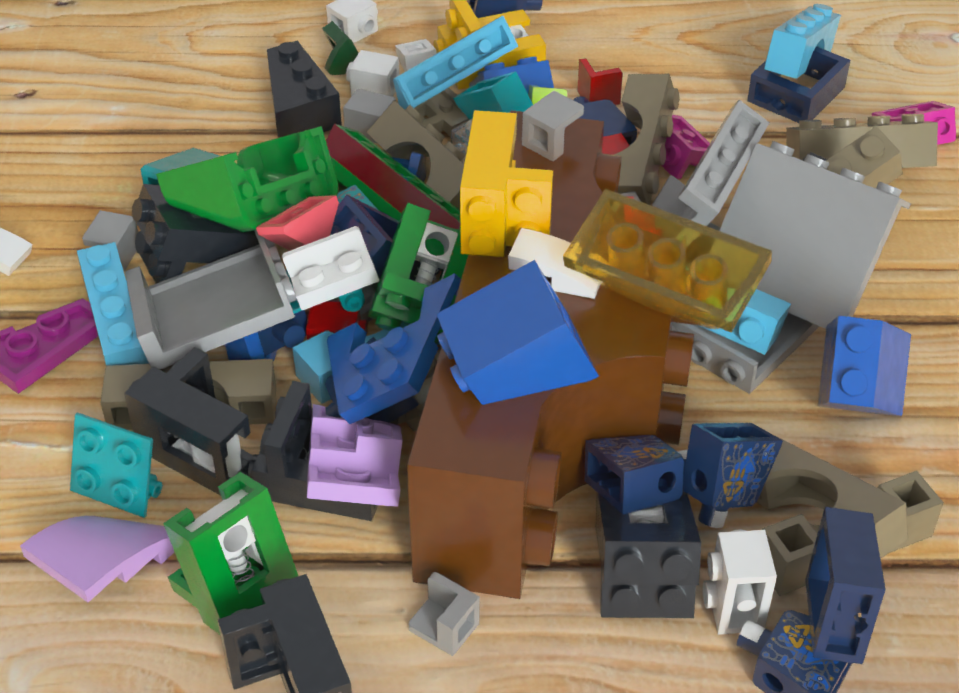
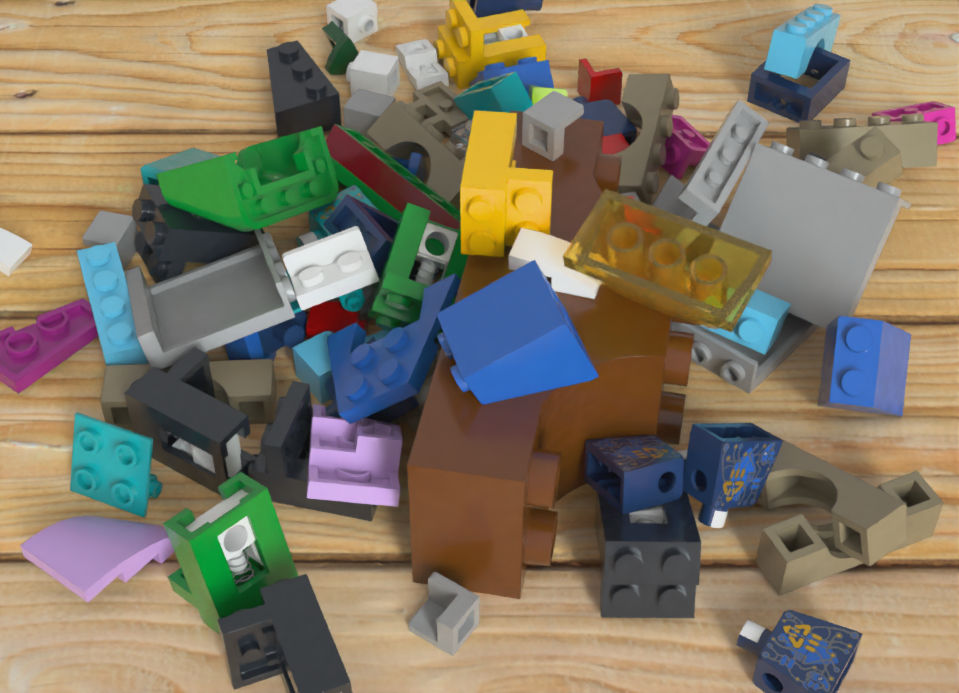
(301, 223): coral slope -> none
(454, 63): medium azure slope -> none
(740, 580): white brick -> none
(844, 581): dark blue window -> none

